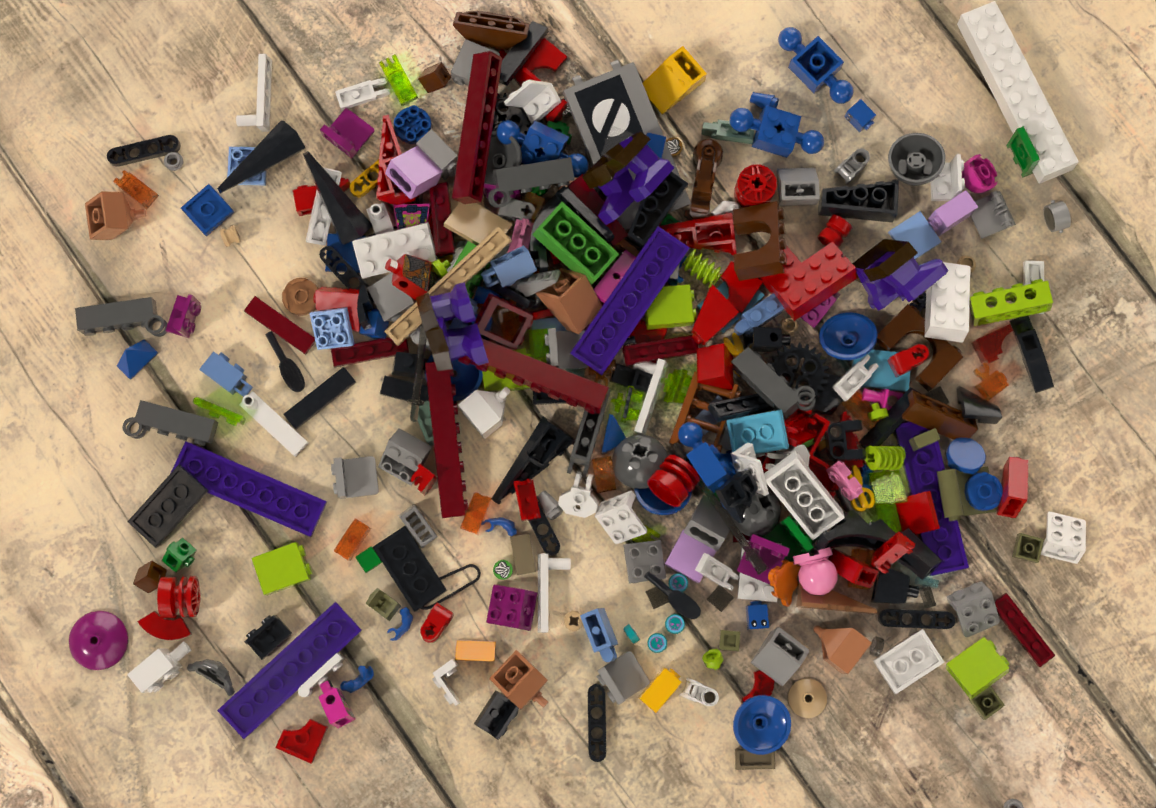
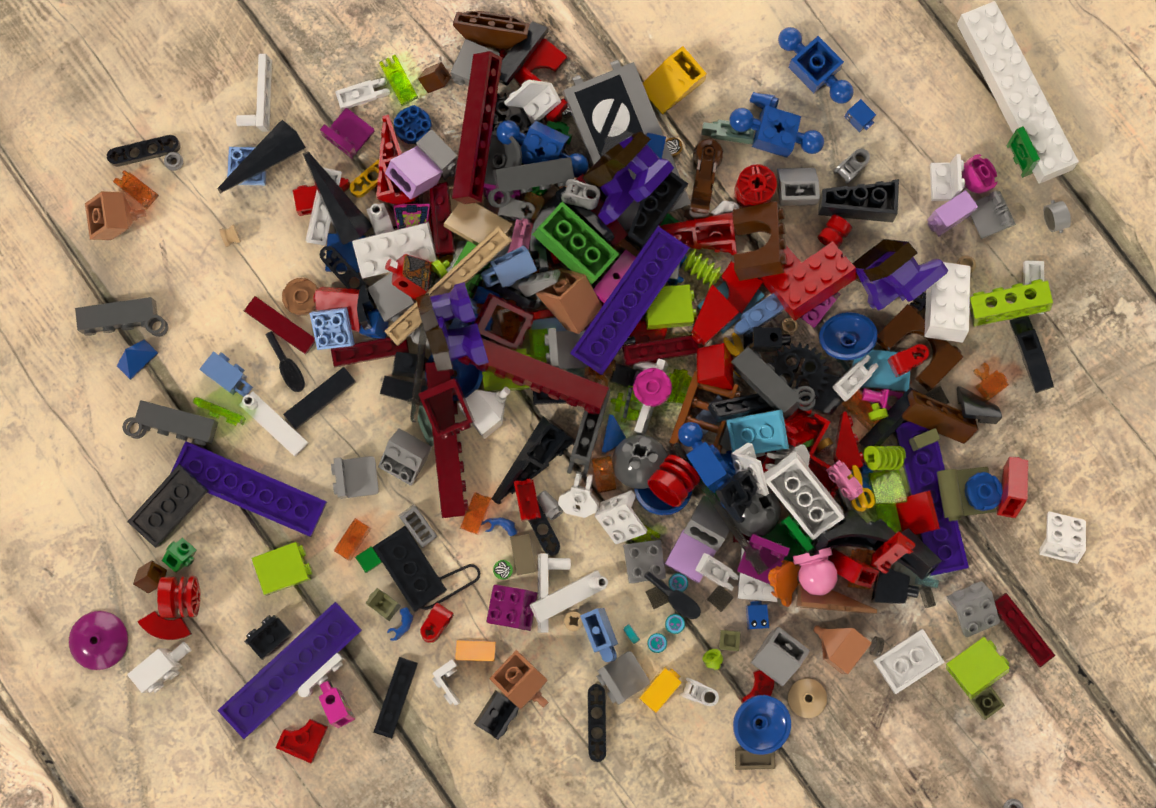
(183, 316): magenta bracket -> none
(207, 210): blue tile -> none
(215, 672): dark grey piece -> none
(353, 685): blue piece -> none
(395, 697): none -> black tile
(424, 478): red hinge -> none
(426, 395): none -> dark red window
(568, 596): none -> white piece
(580, 194): none -> light grey piece
(652, 387): none -> dark pink tile
(840, 441): black piece -> none
(915, 151): dark grey piece -> none
(916, 619): black beam -> none
(917, 232): light blue tile -> none
(965, 455): tile -> none
(989, 346): clear red arch -> none
(1028, 548): olive piece -> none

